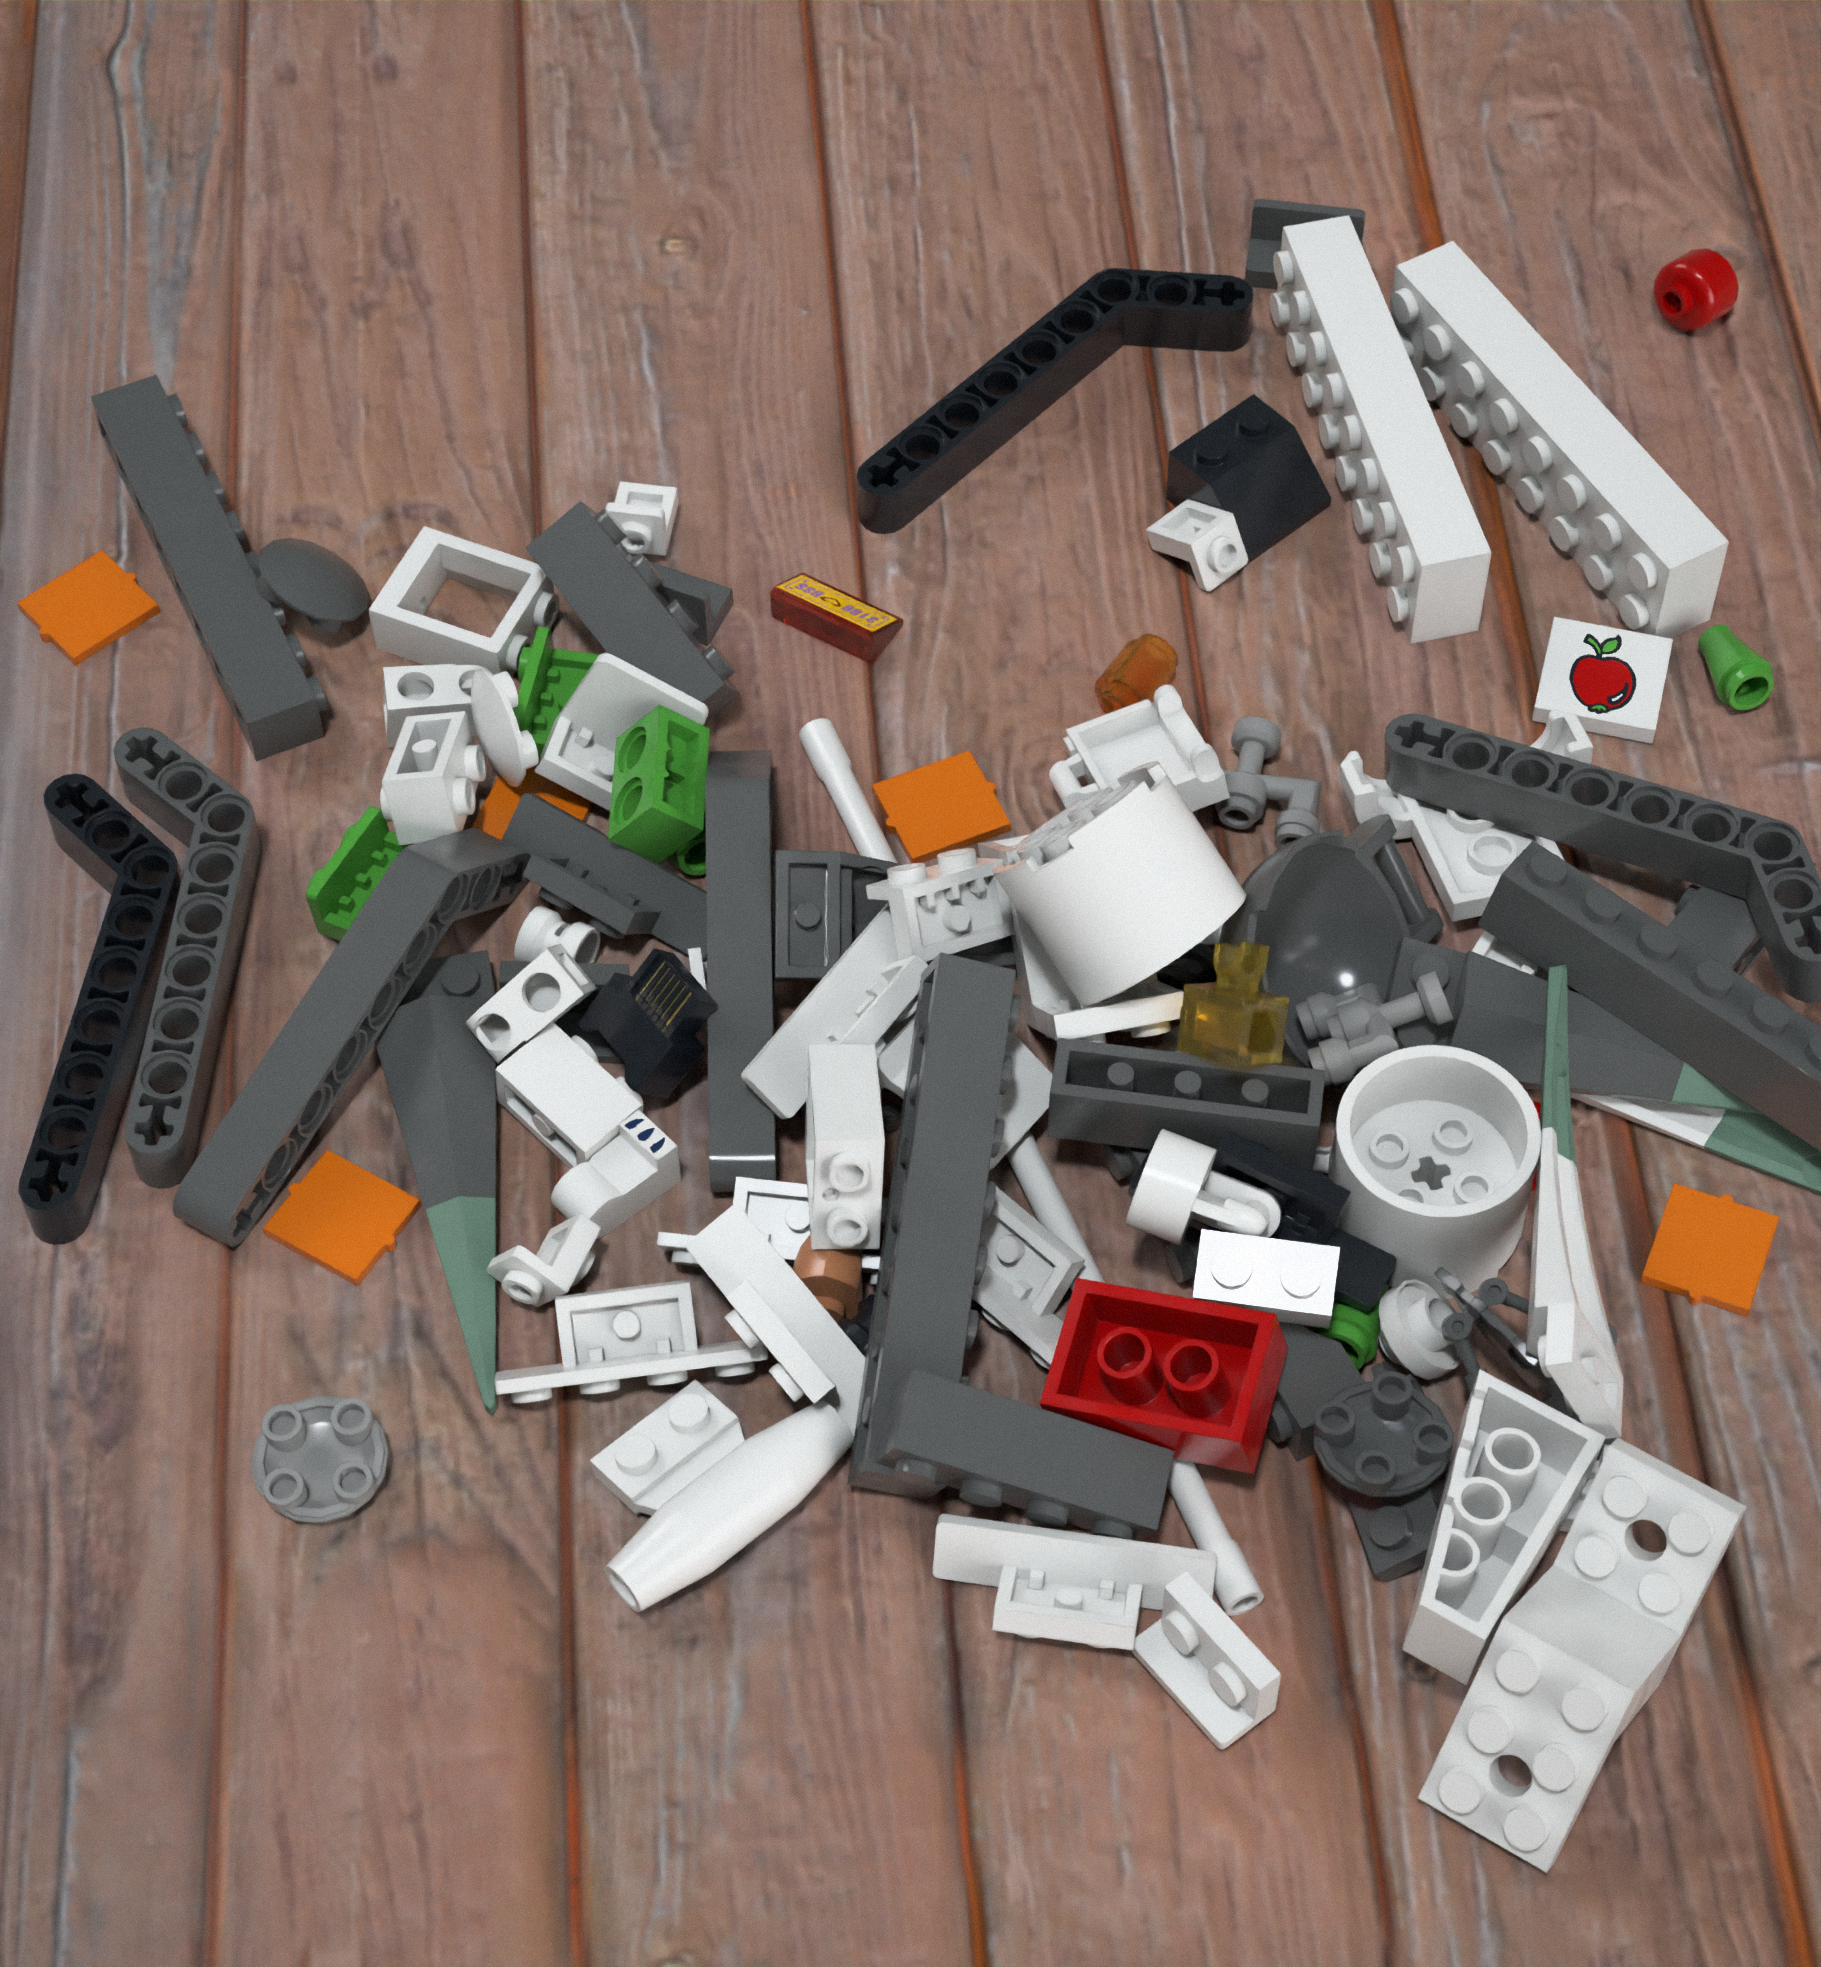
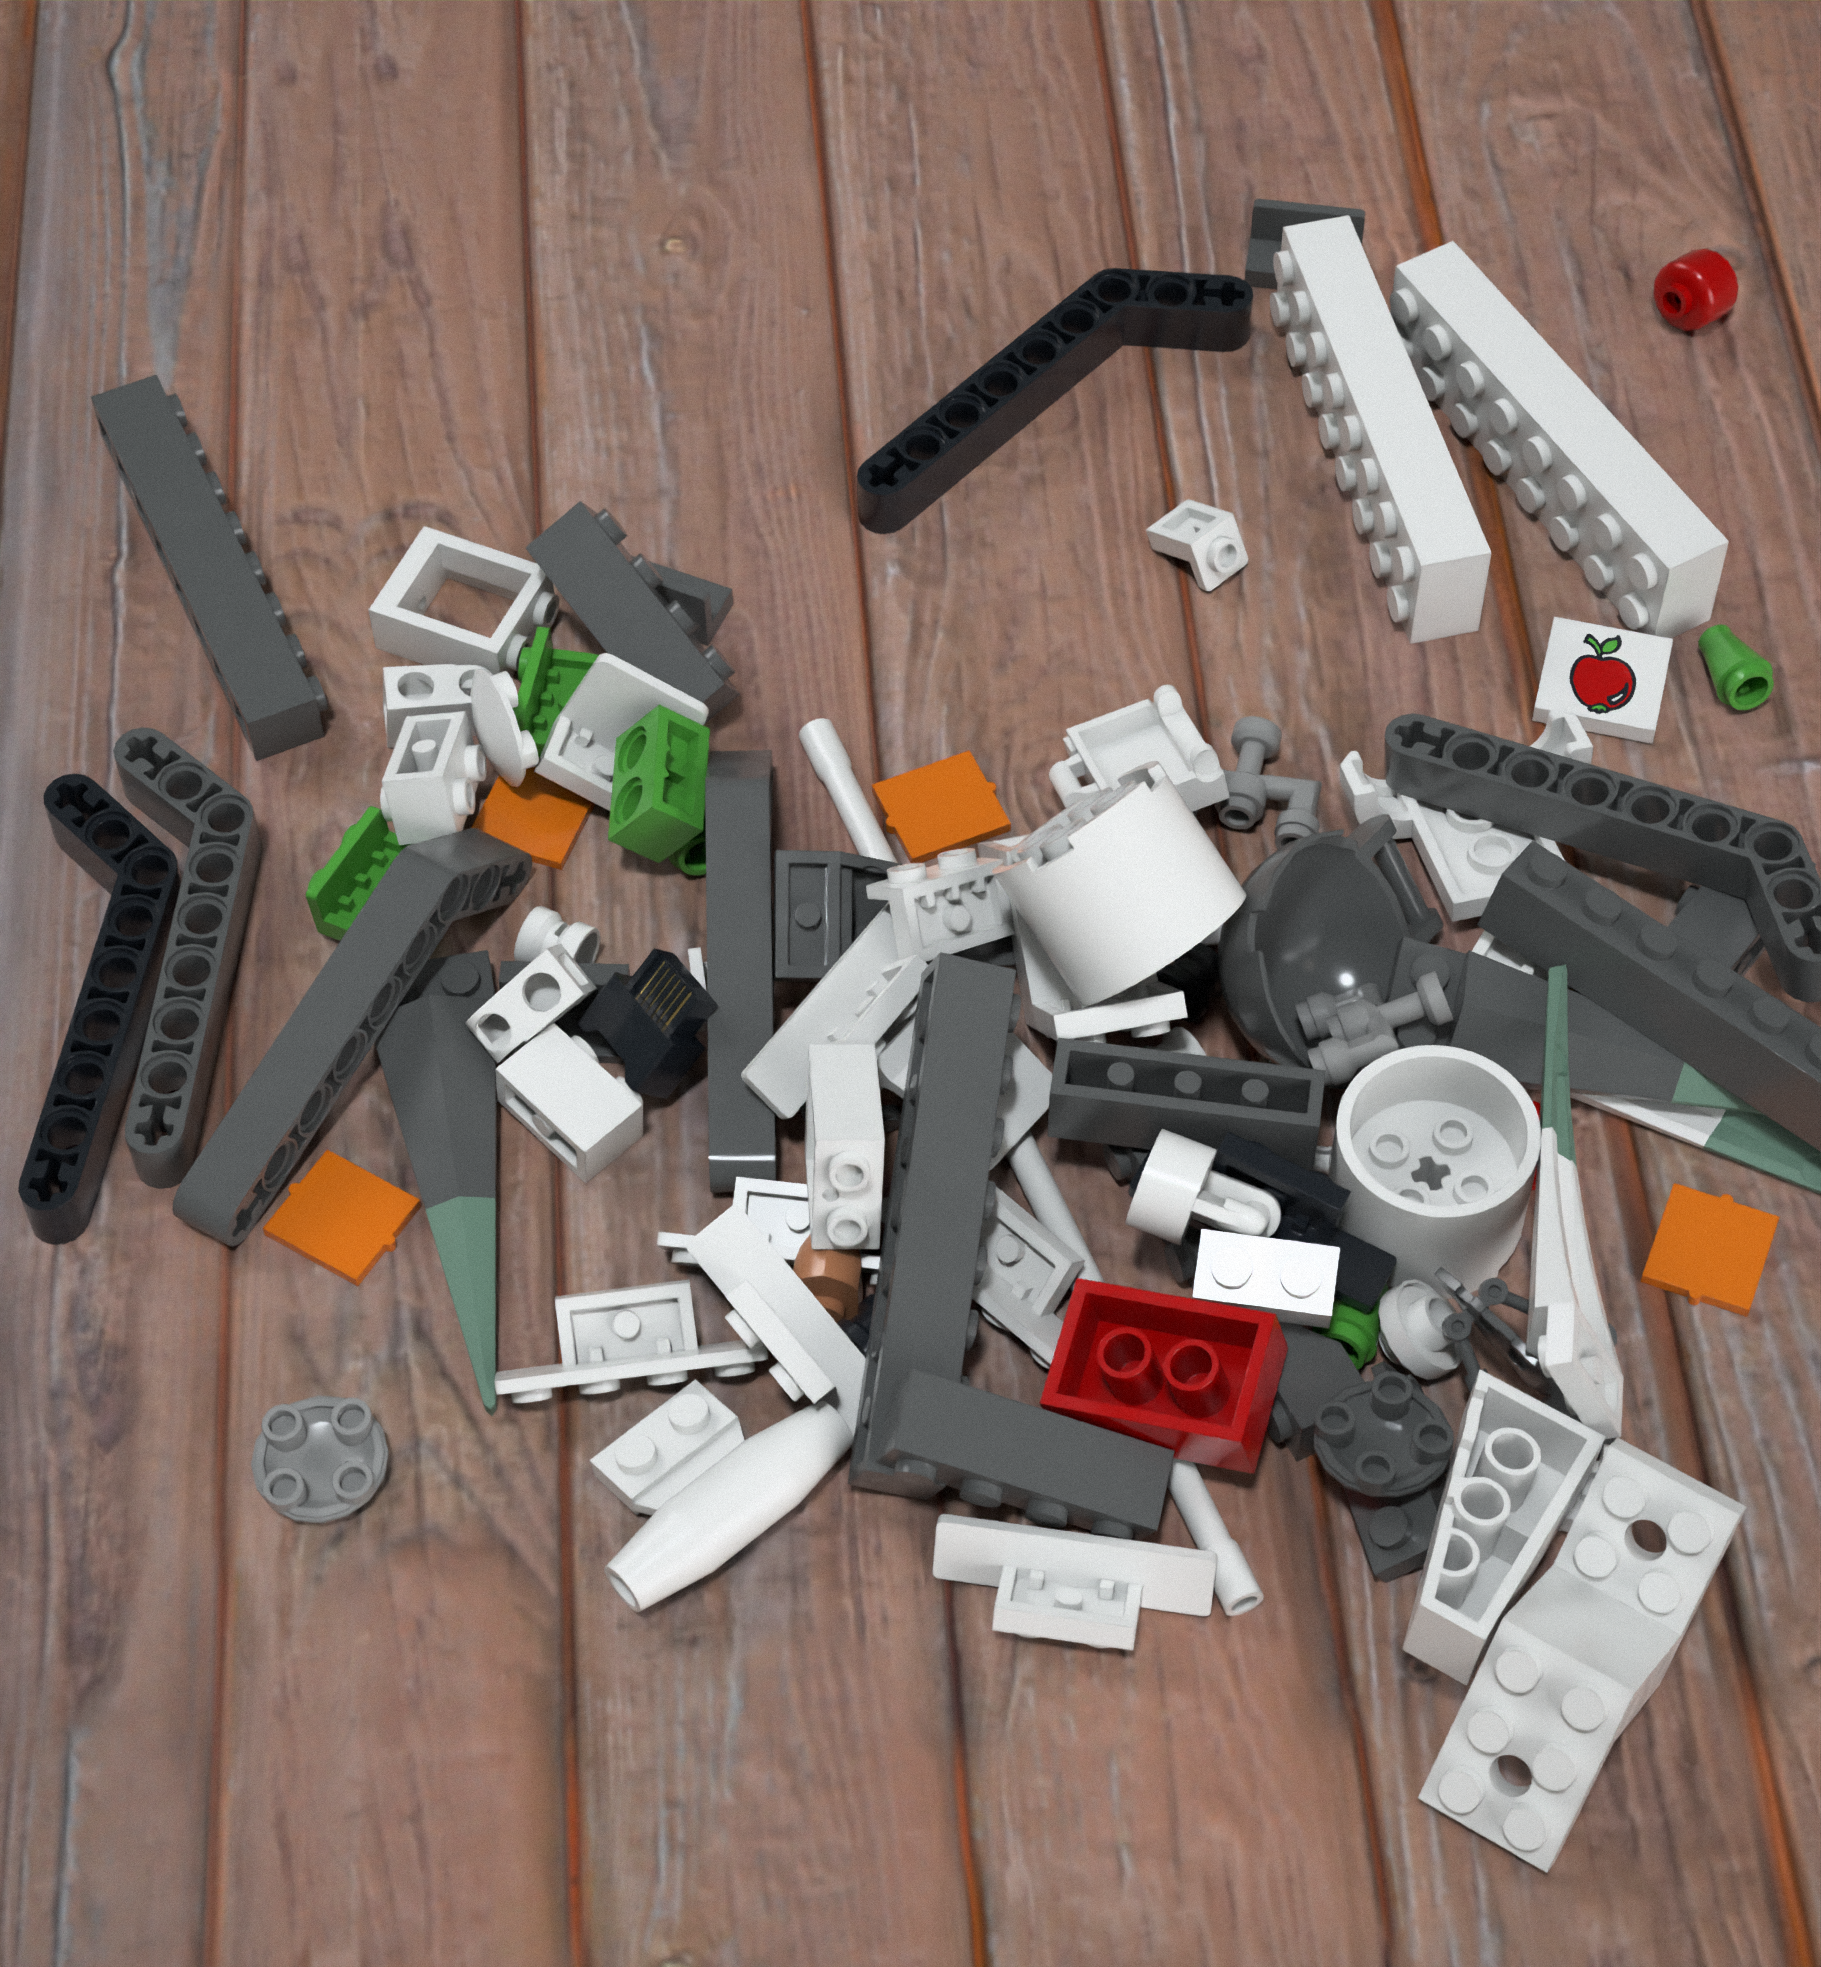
(88, 607): orange piece -> none
(311, 583): dark grey dish -> none
(554, 1269): white bracket -> none
(604, 879): dark grey bracket -> none
(620, 1176): white leg -> none
(645, 515): white bracket -> none
(834, 616): clear red slope -> none
(1136, 673): clear orange brick -> none
(1208, 1664): white bracket -> none
(1232, 1017): clear yellow brick -> none
(1252, 468): black slope -> none

